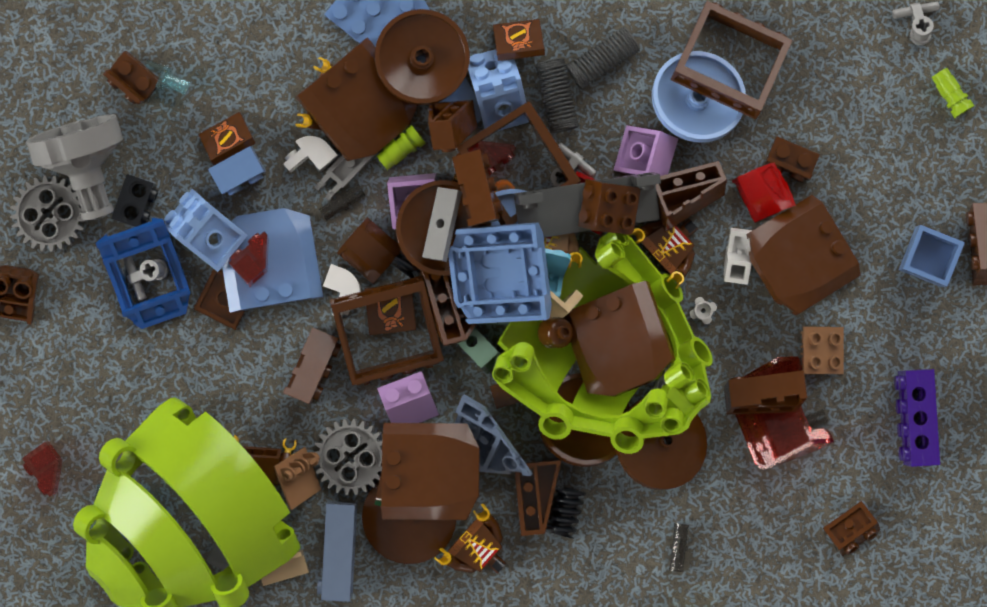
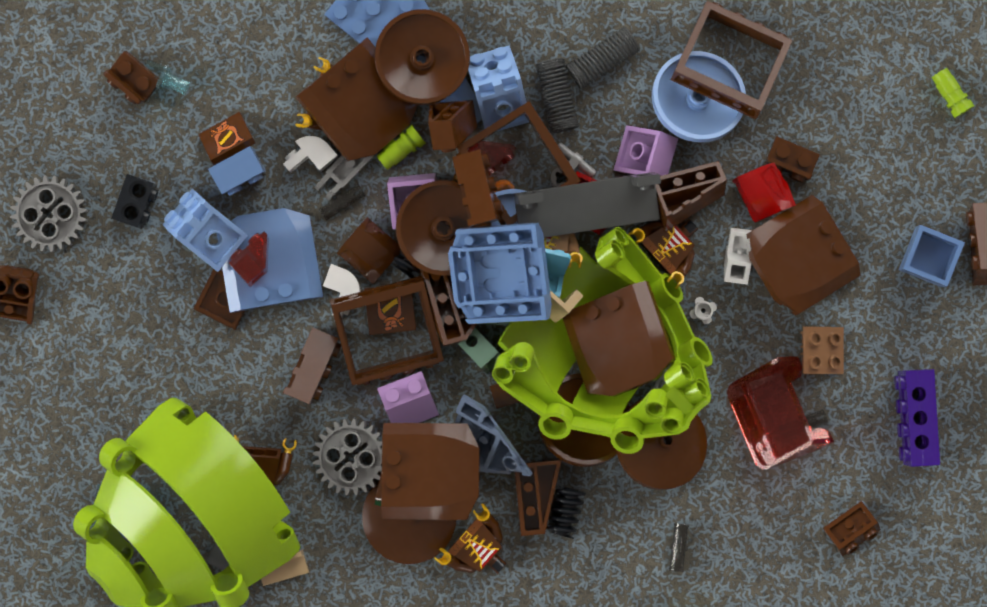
(45, 466): clear red slope -> none
(79, 152): light grey piece -> none
(135, 241): blue wedge -> none
(145, 273): light grey piece -> none
(298, 477): medium nougat hinge -> none
(338, 552): sand blue brick -> none
(443, 213): light grey tile -> none
(518, 39): reddish brown tile -> none
(555, 332): reddish brown head -> none
(609, 207): reddish brown bracket -> none
(765, 393): reddish brown wedge -> none
(922, 25): light grey piece -> none

